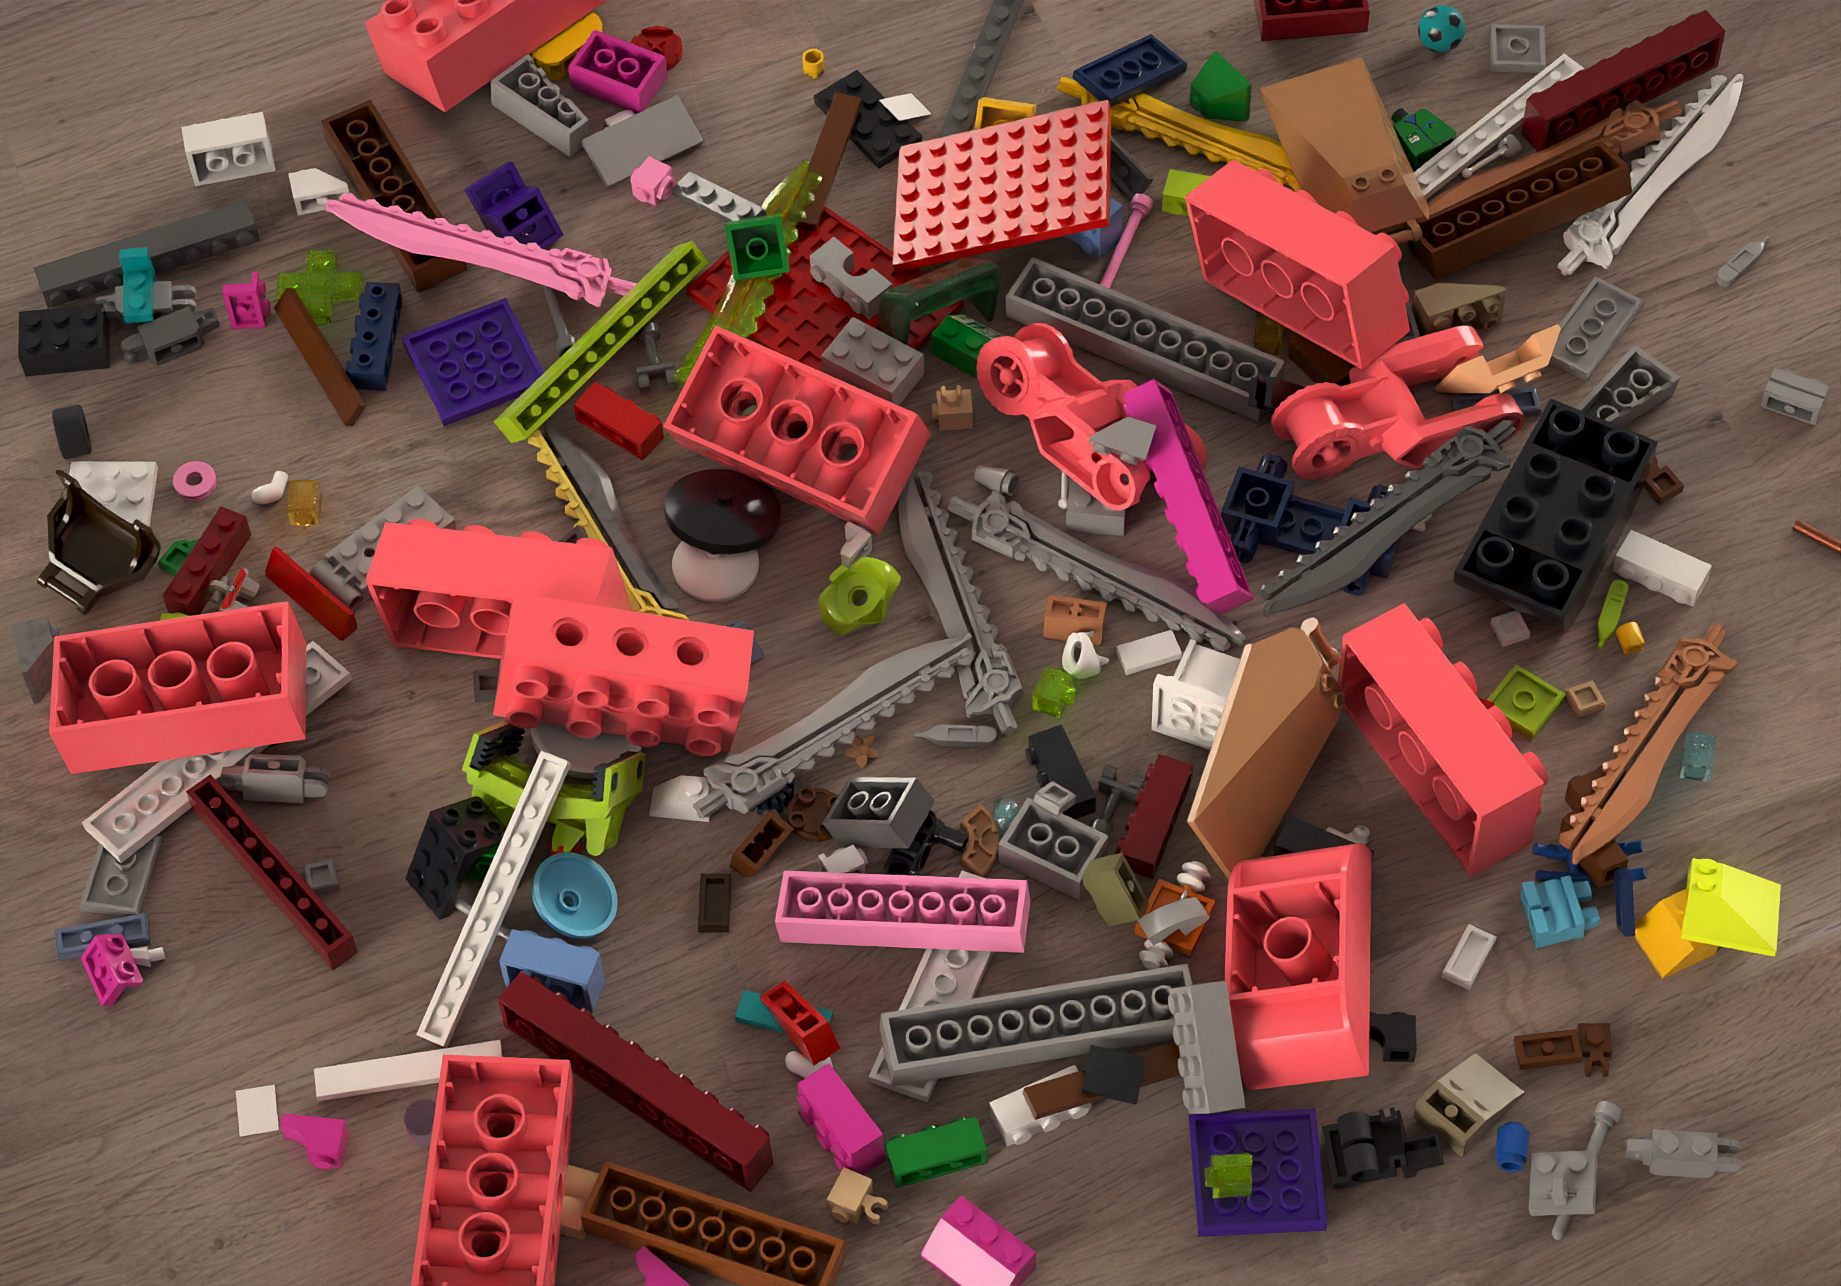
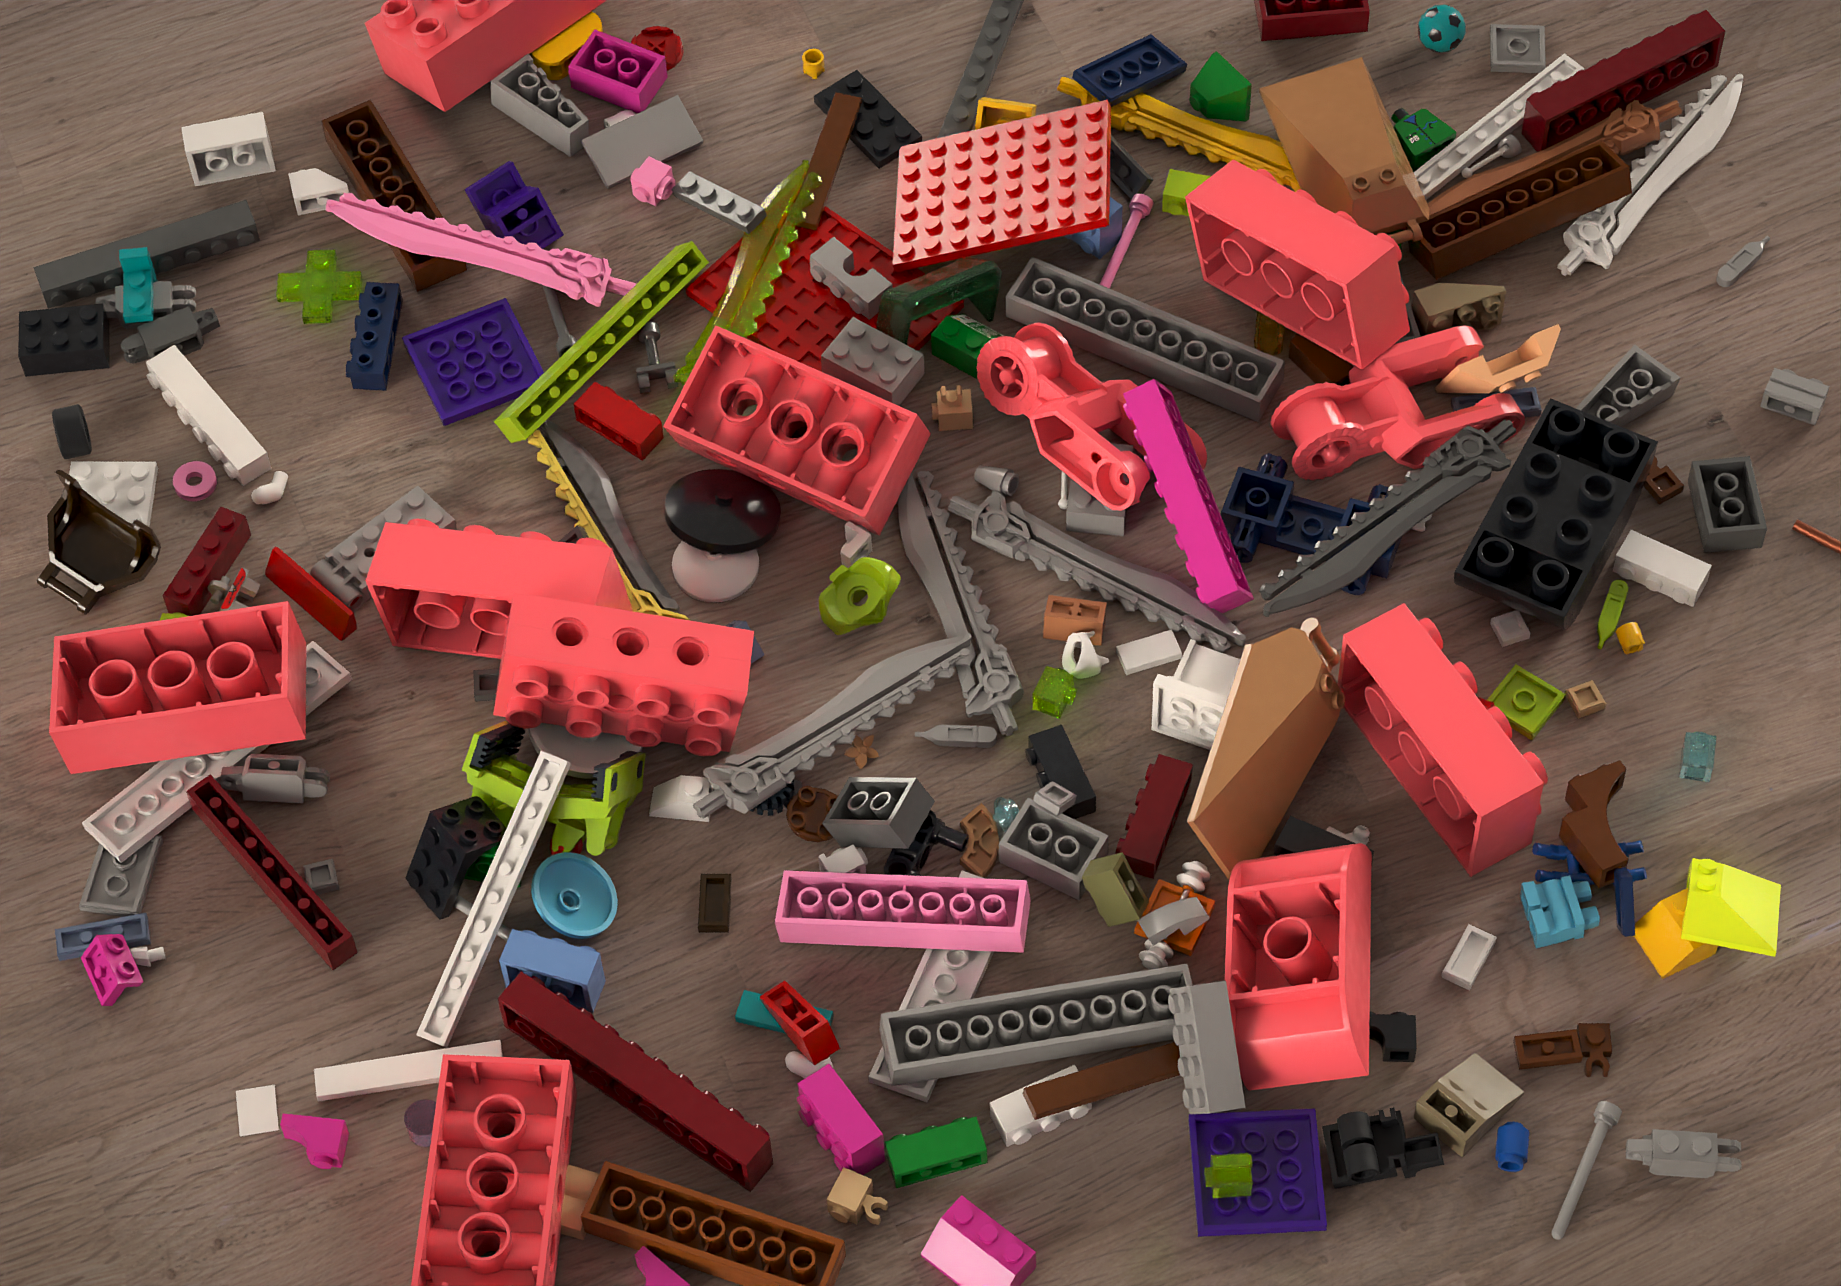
(35, 654): flat silver slope -> none
(176, 556): green tile -> none
(208, 415): none -> white brick
(247, 303): dark pink bracket -> none
(304, 502): clear yellow brick -> none
(320, 357): reddish brown tile -> none
(757, 246): green slope -> none
(760, 845): reddish brown brick -> none
(905, 107): white sticker -> none
(1113, 1074): black piece -> none
(1117, 792): dark grey bar -> none
(1126, 438): light grey slope -> none
(1270, 392): black piece -> none
(1563, 1183): light grey hinge -> none
(1593, 328): light grey tile -> none
(1689, 672): nougat piece -> none
(1727, 504): none -> dark grey brick

